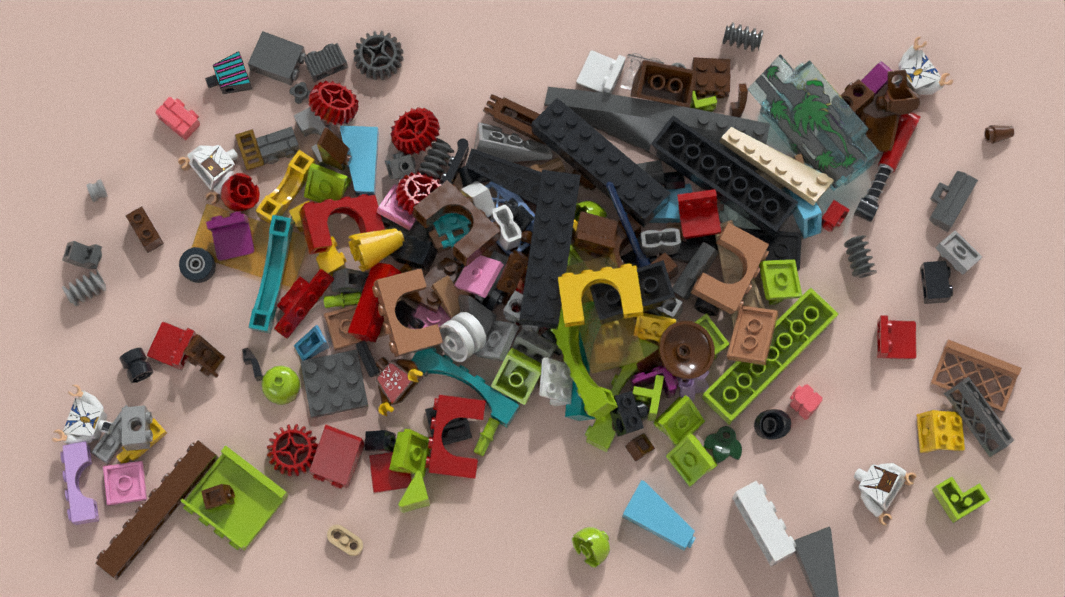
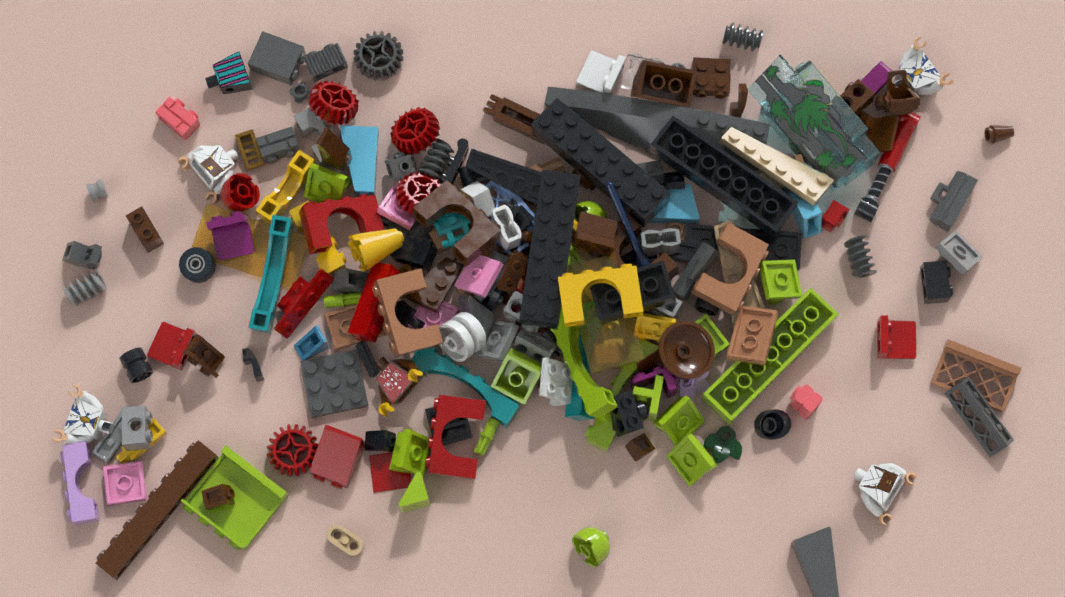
(281, 385): lime cylinder -> none
(448, 295): medium nougat slope -> none
(509, 147): light grey wedge -> none
(657, 517): medium azure slope -> none
(699, 214): red bracket -> none
(705, 104): lime bracket -> none
(763, 523): white brick -> none
(940, 431): yellow bracket -> none
(958, 503): lime brick -> none

